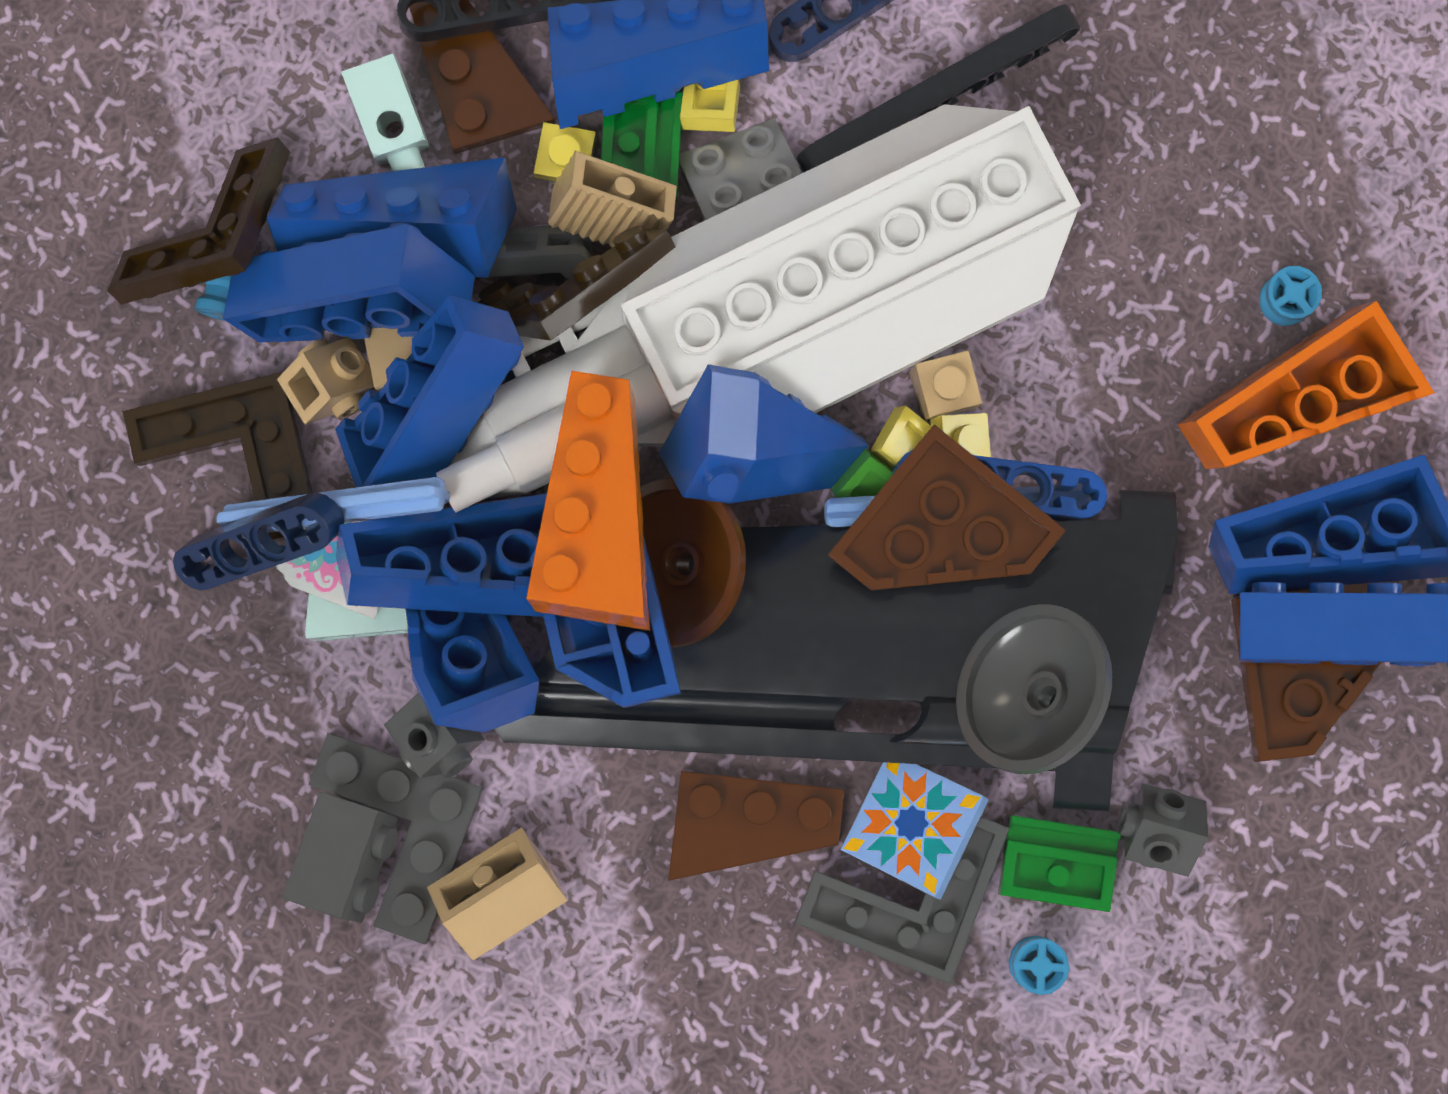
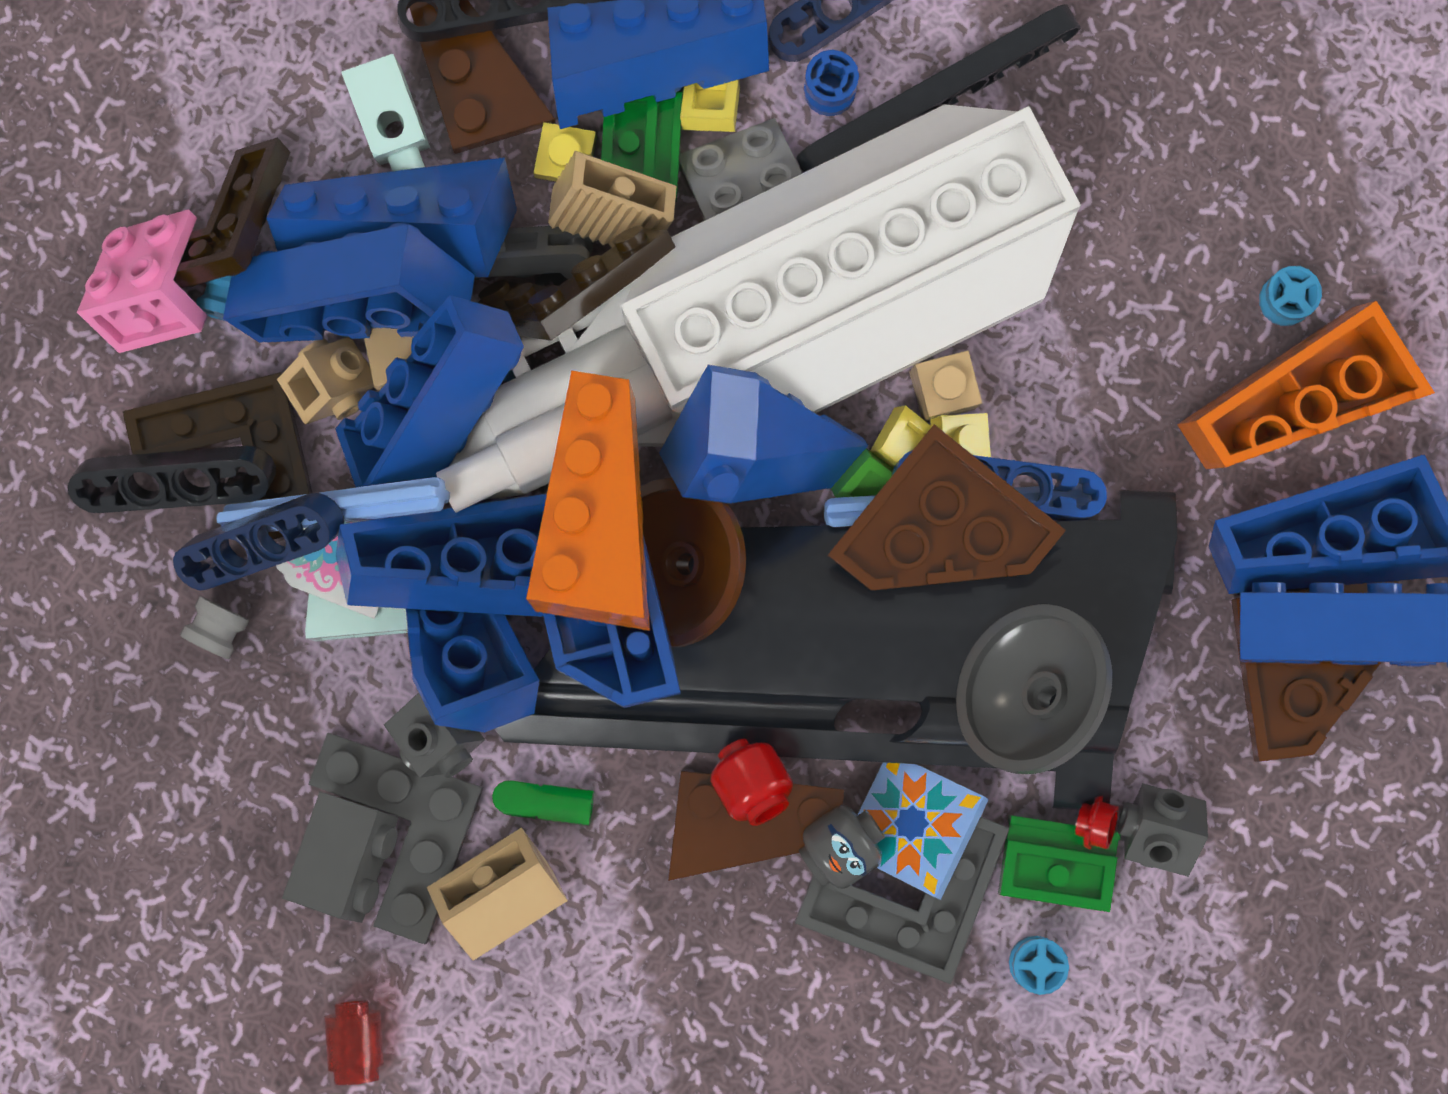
(133, 287): none -> bright pink bracket
(173, 485): none -> black beam
(214, 628): none -> light grey wheel
(354, 1043): none -> clear red brick
(544, 802): none -> green bar
(751, 782): none -> red head
(832, 94): none -> blue wheel
(842, 846): none -> dark grey head
(1097, 823): none -> red plate

